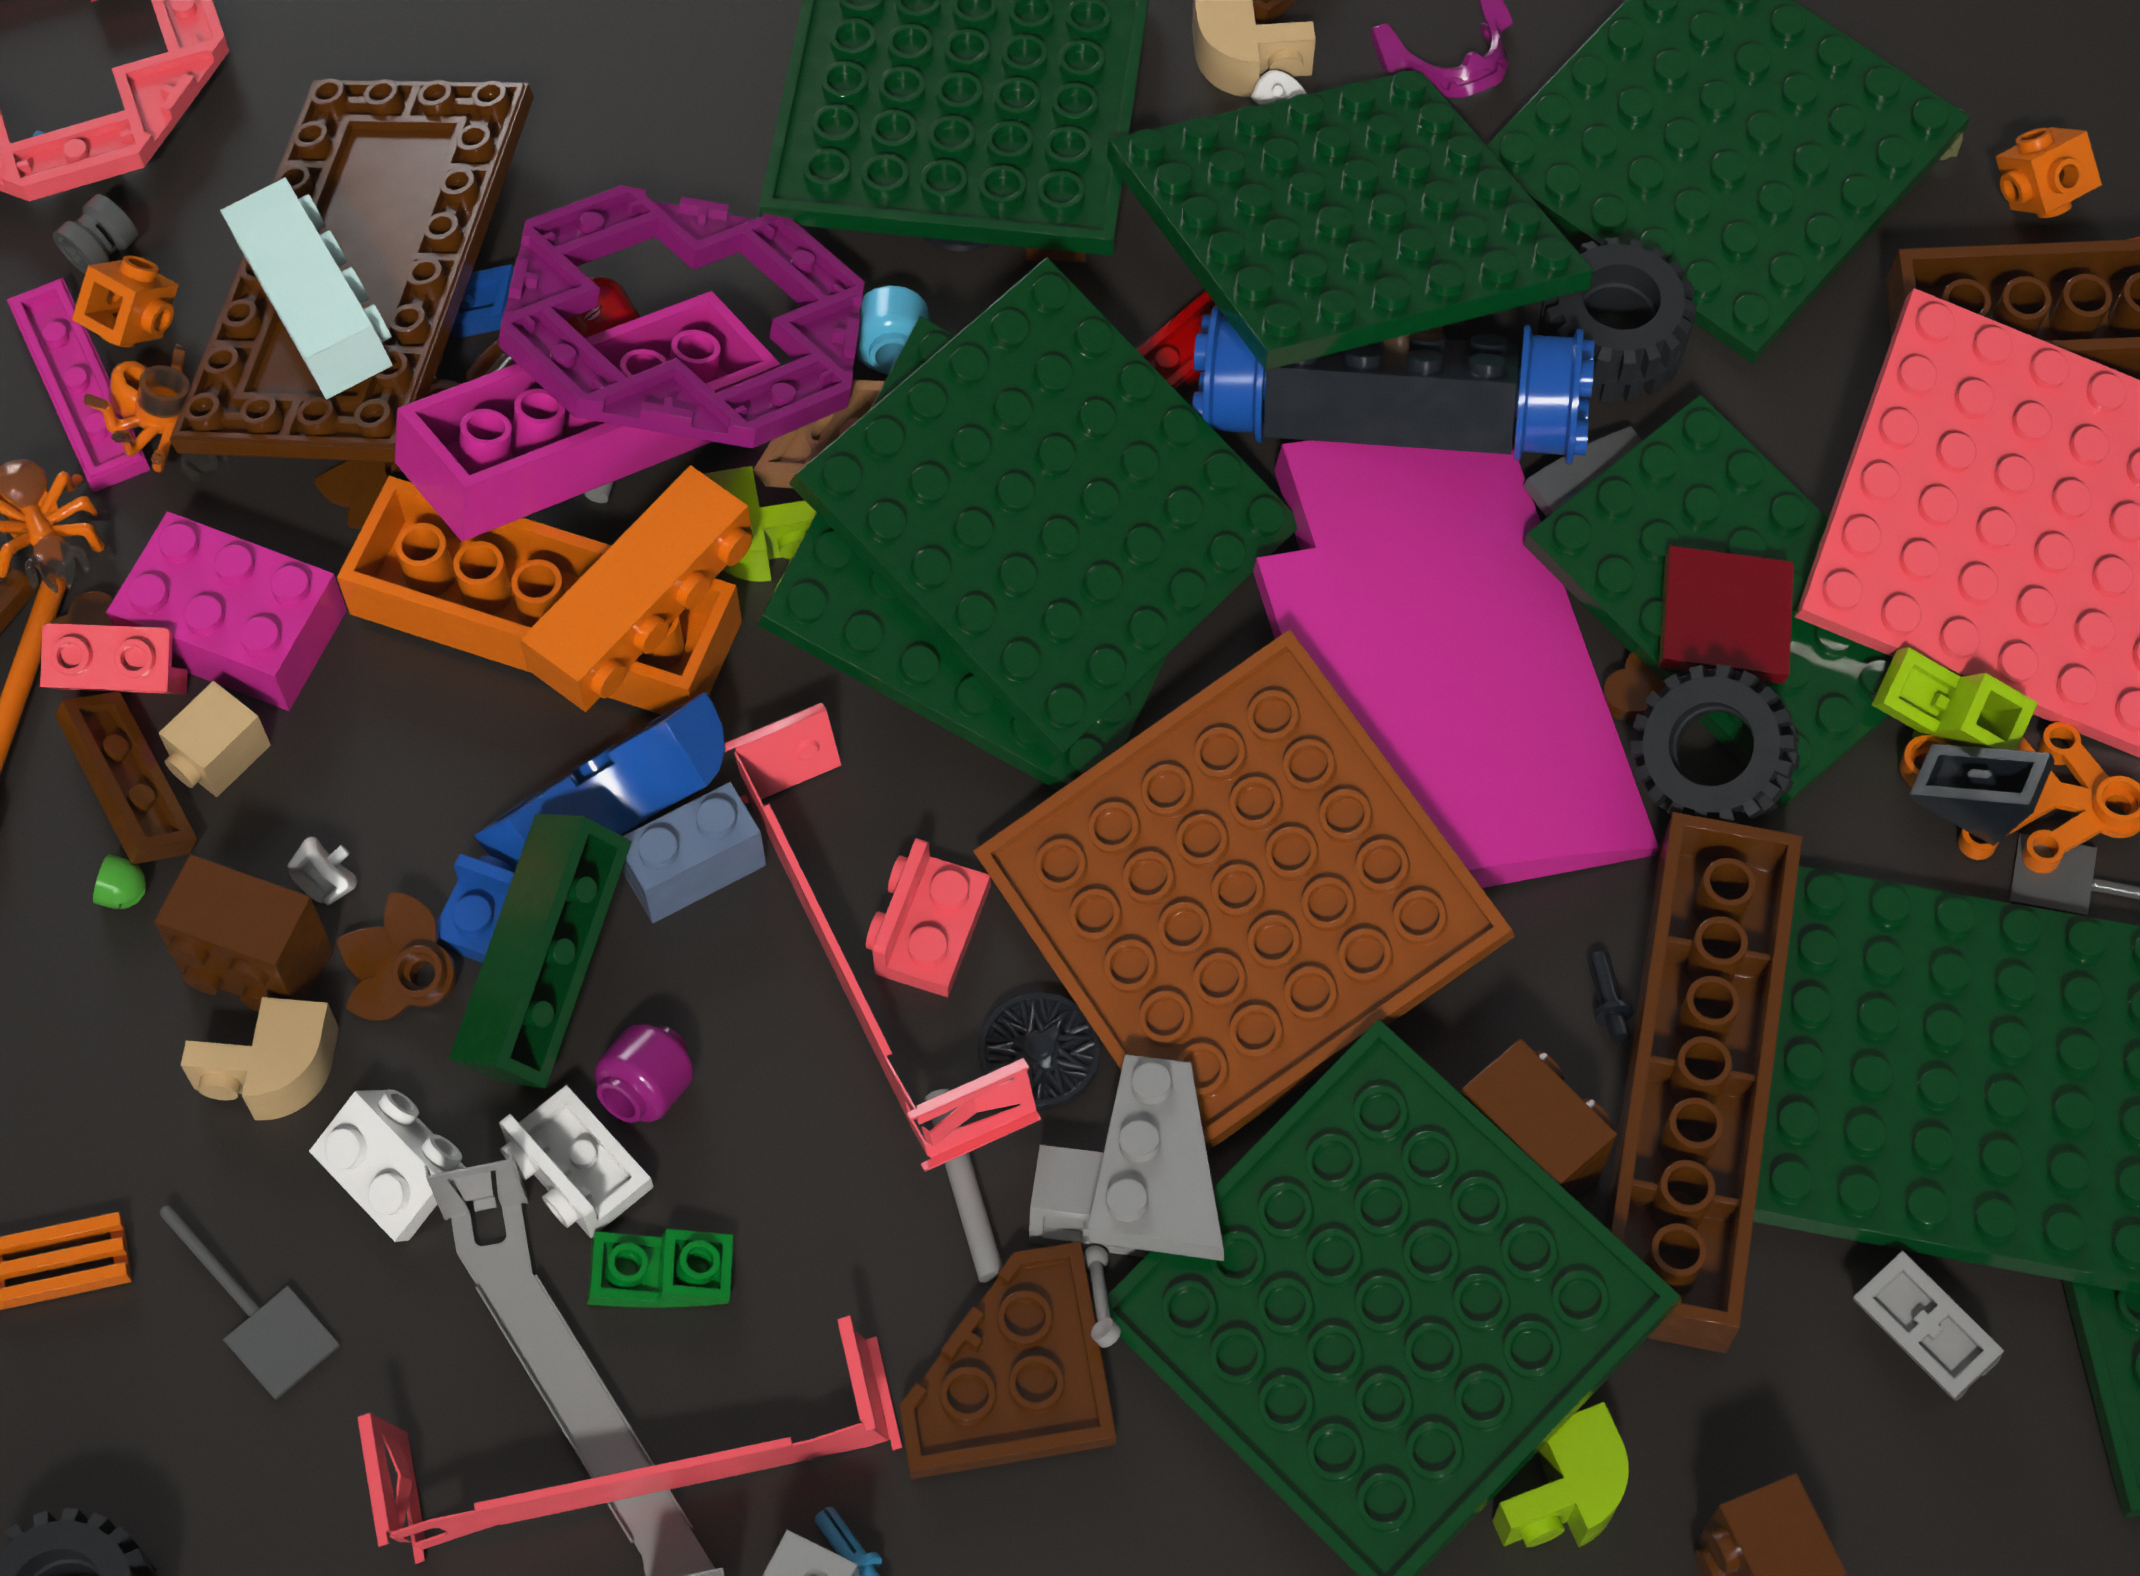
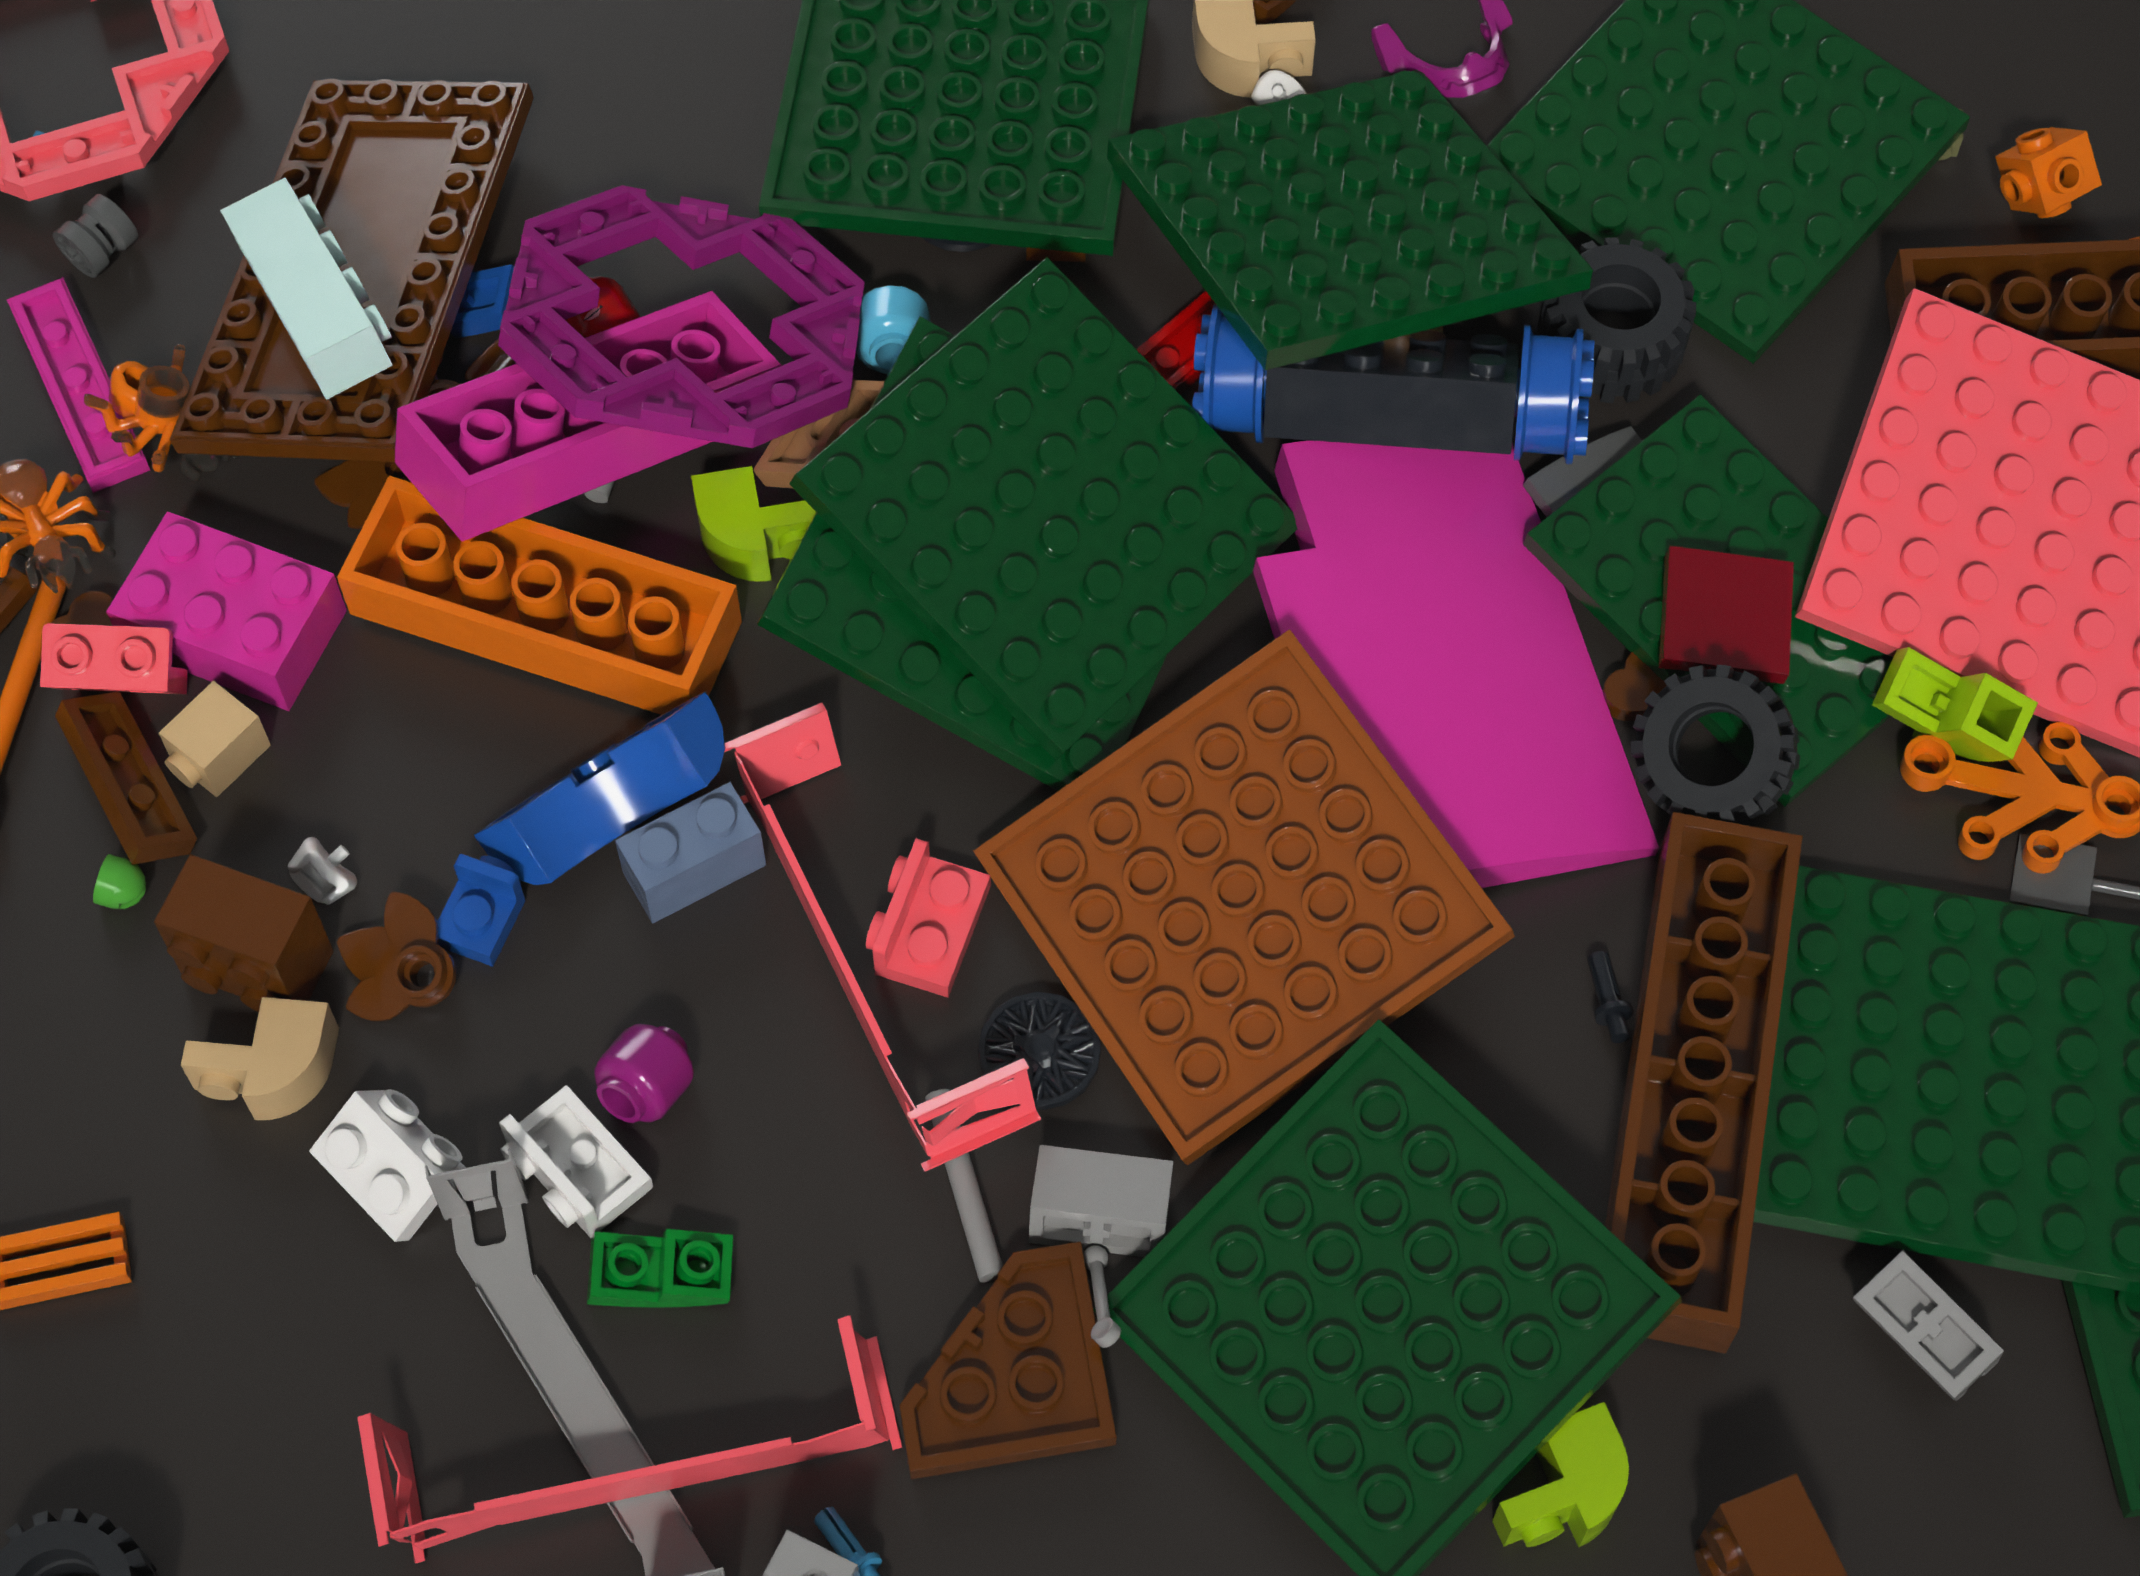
(126, 301): orange brick -> none
(277, 1340): dark grey piece -> none
(540, 950): dark green brick -> none
(638, 589): orange brick -> none
(1155, 1166): light grey wing -> none
(1544, 1116): reddish brown brick -> none
(1982, 787): black slope -> none

